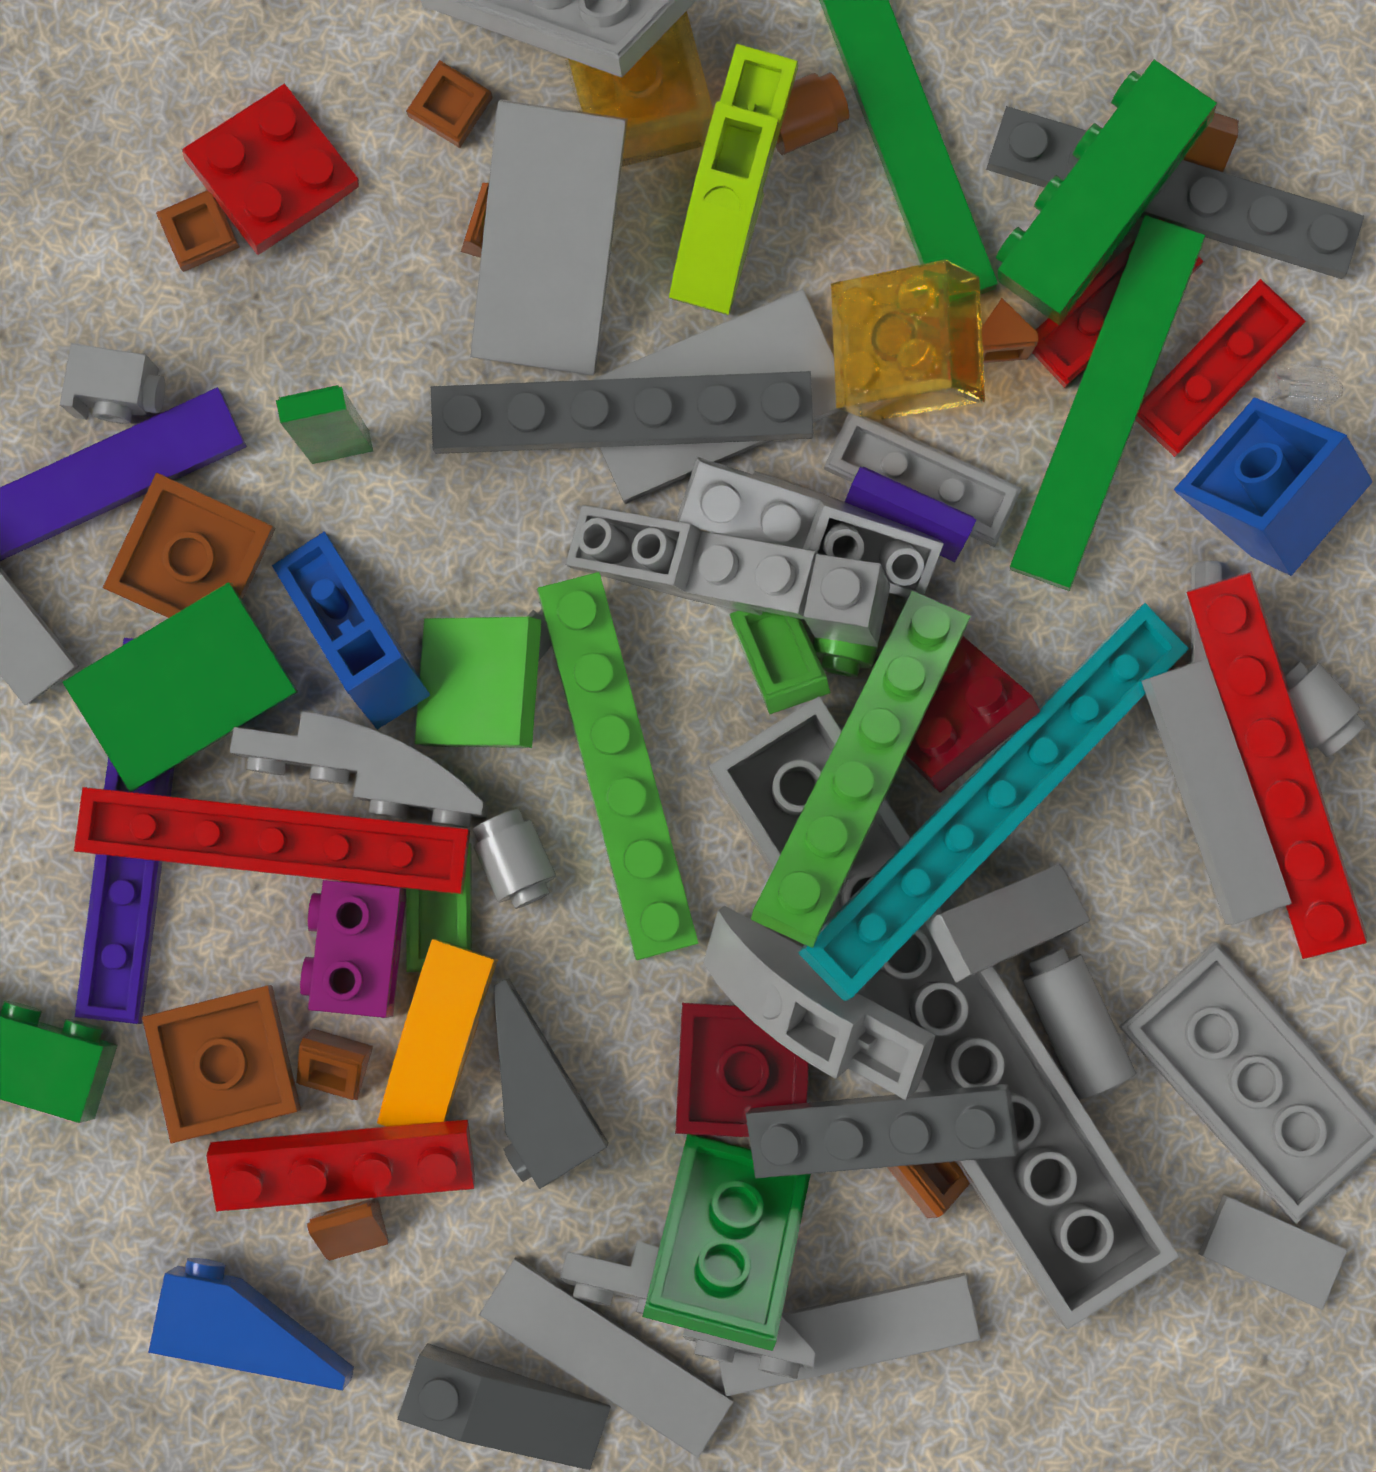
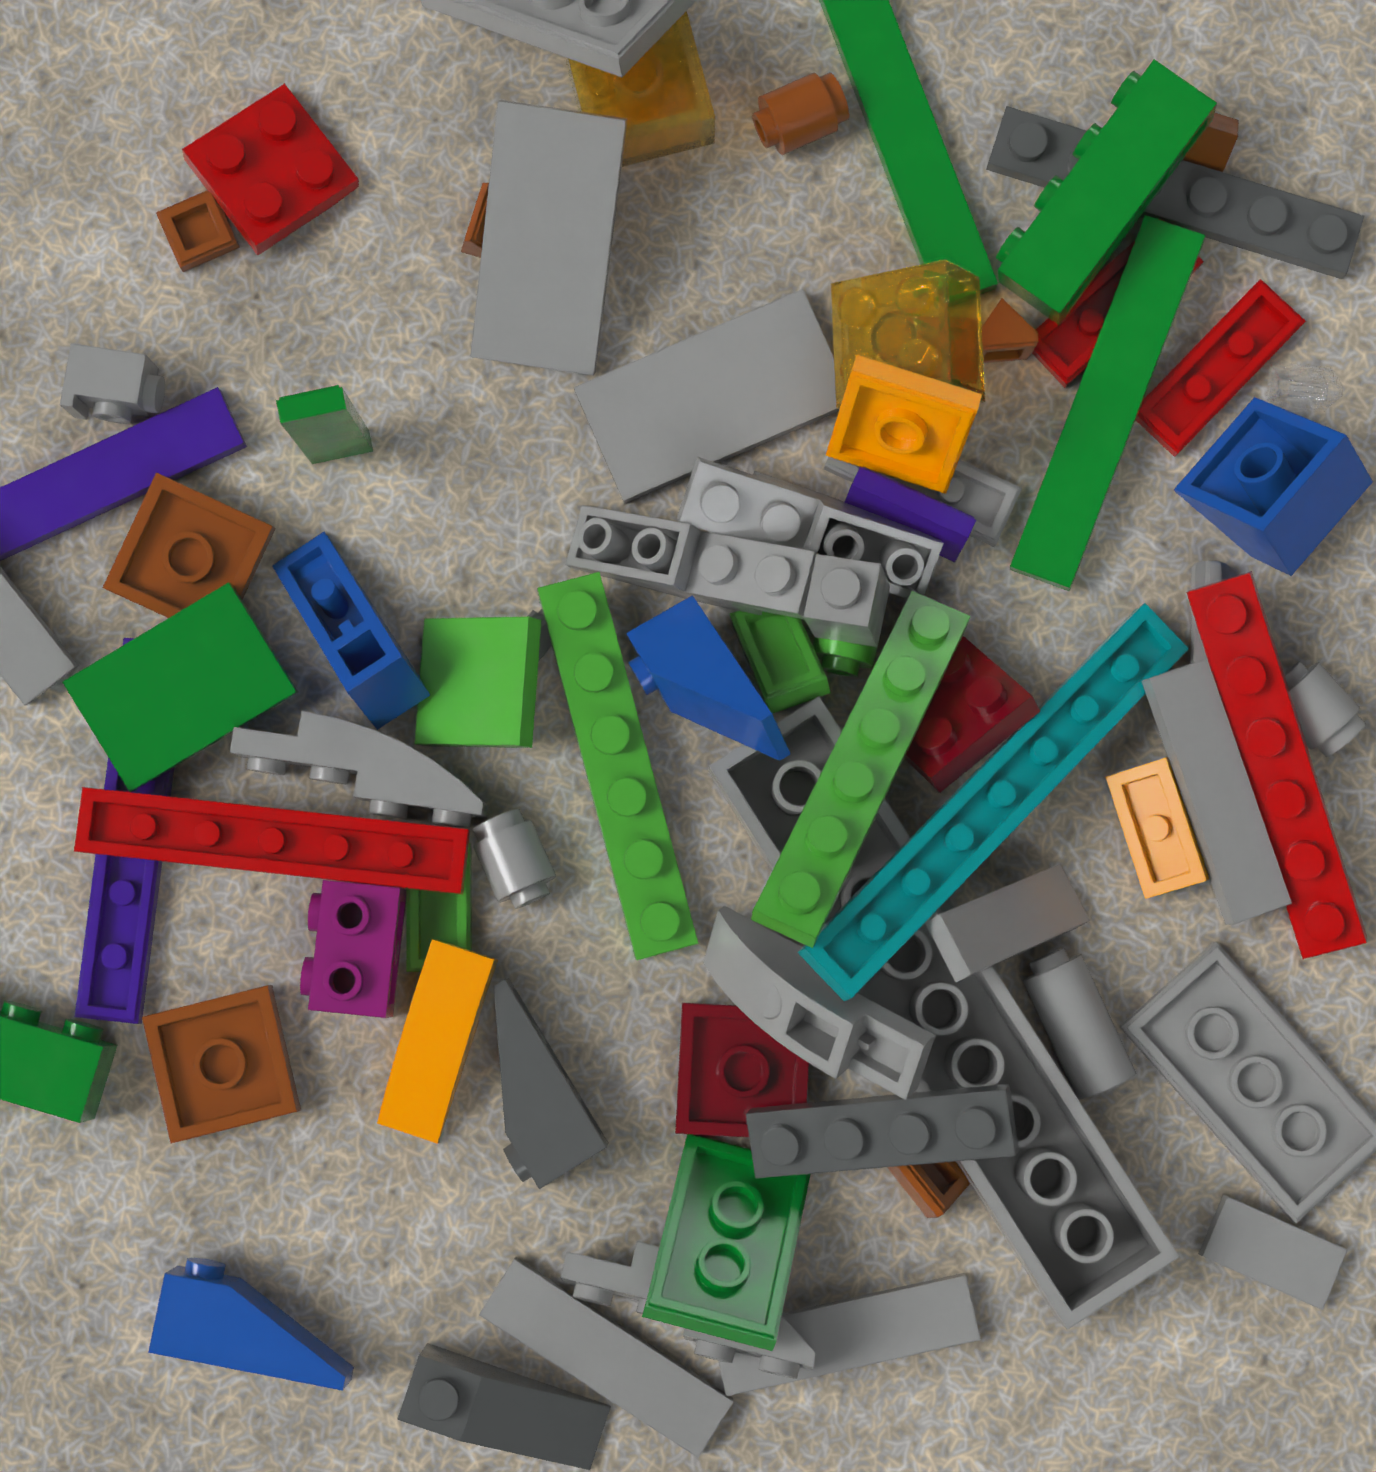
(332, 1064): dark orange slope -> none
(341, 1165): red plate -> none
(349, 1229): dark orange slope -> none
(449, 104): dark orange tile -> none
(621, 412): dark grey plate -> none
(701, 678): none -> blue slope
(732, 179): lime slope -> none
(903, 424): none -> light orange tile
(1157, 828): none -> light orange plate

